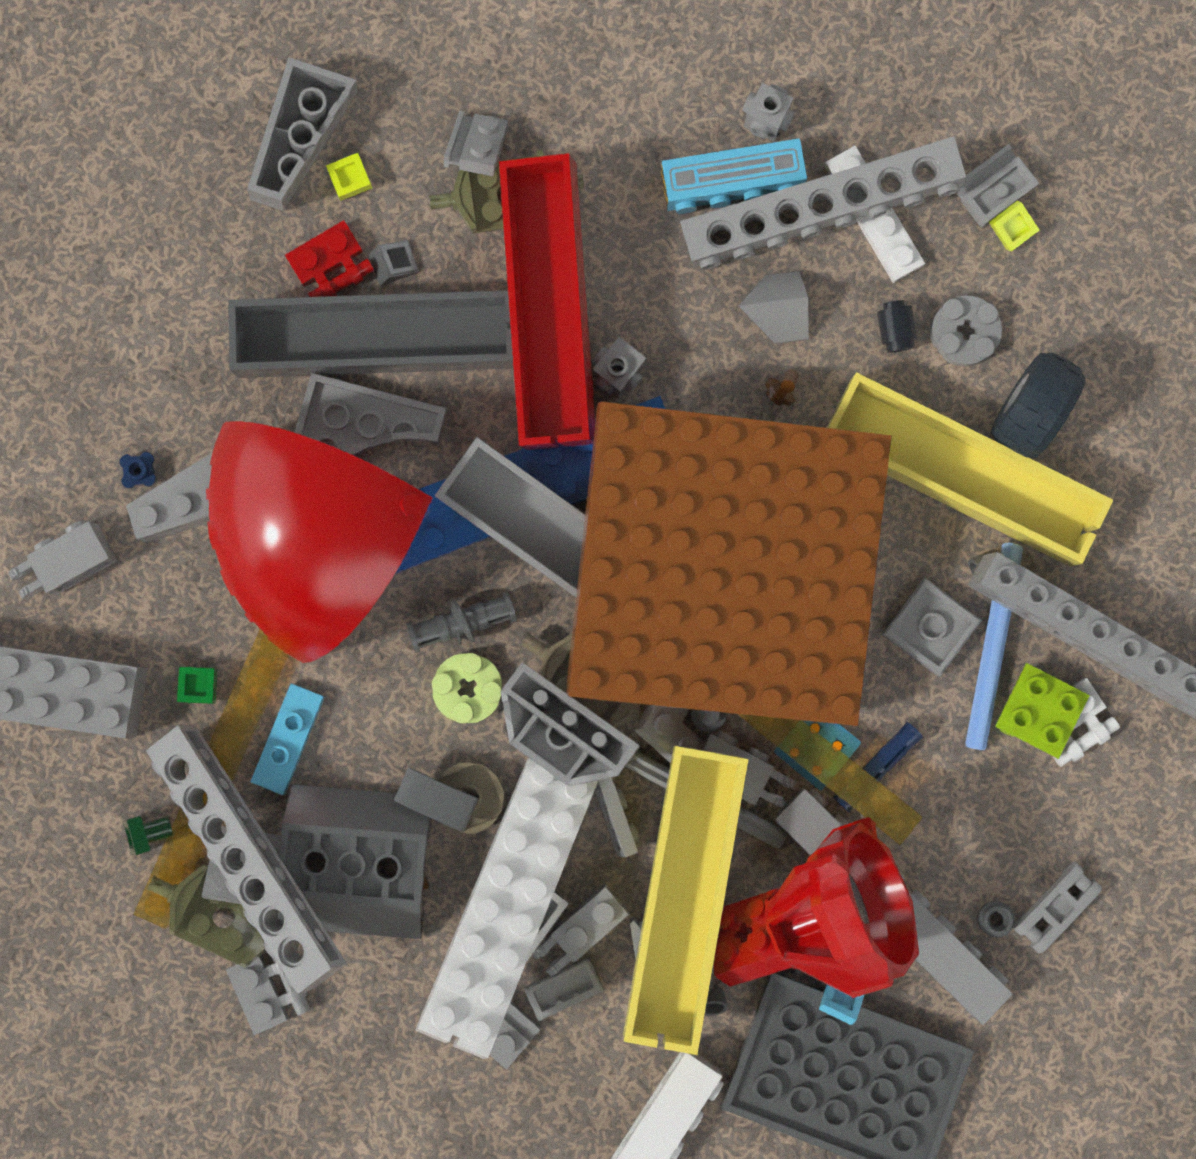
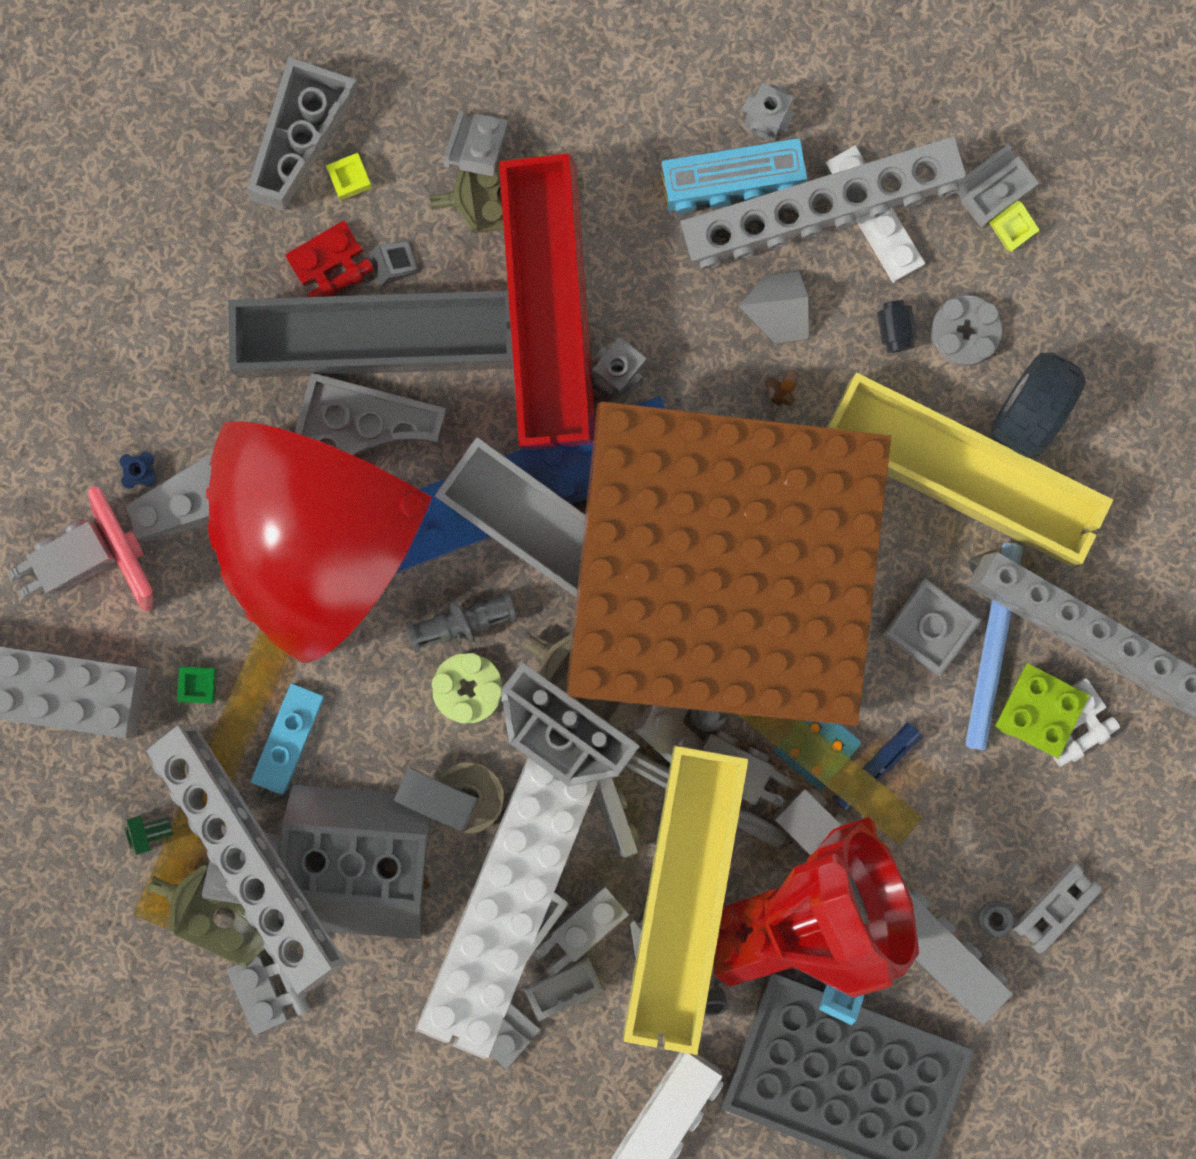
(123, 547): none -> coral piece

